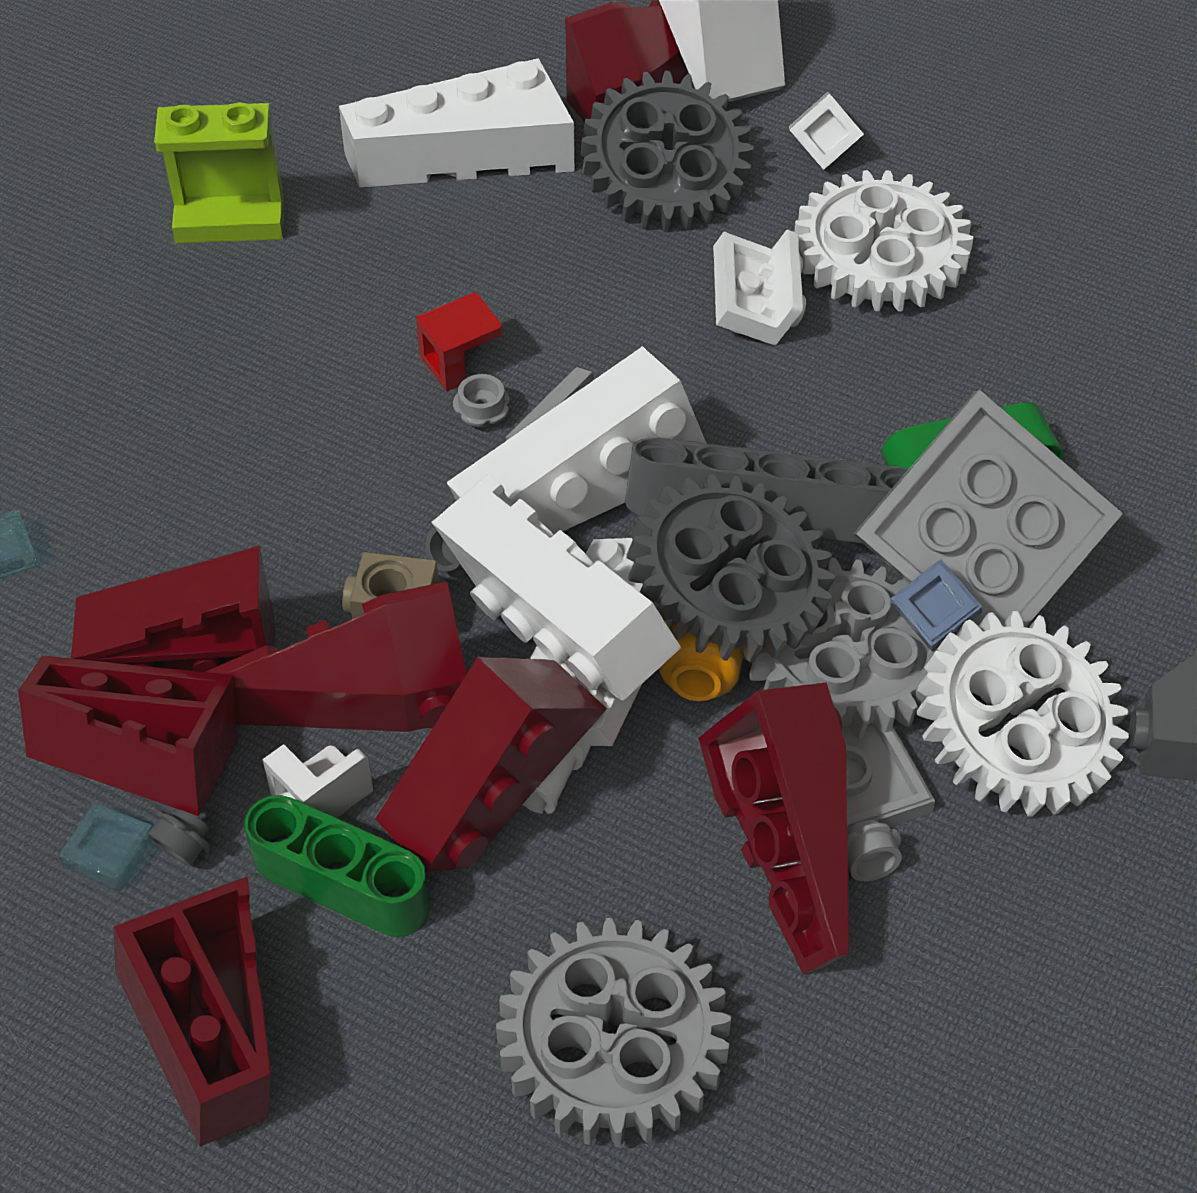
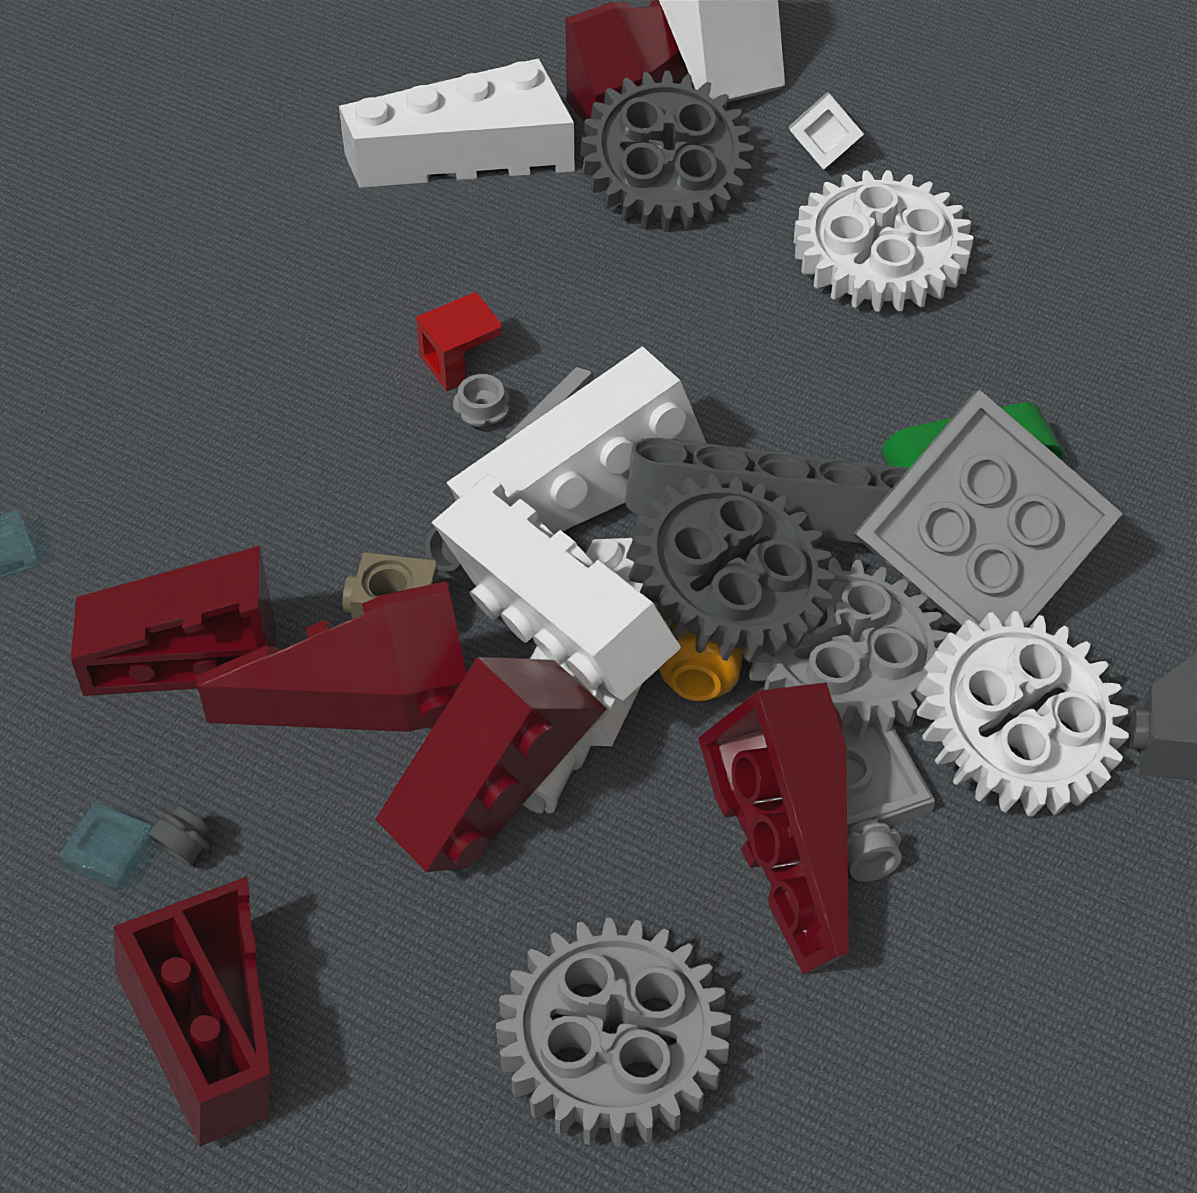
(131, 726): dark red wedge -> none
(221, 172): lime panel -> none
(323, 782): white panel -> none
(353, 890): green beam -> none
(758, 286): white bracket -> none
(936, 604): sand blue tile -> none

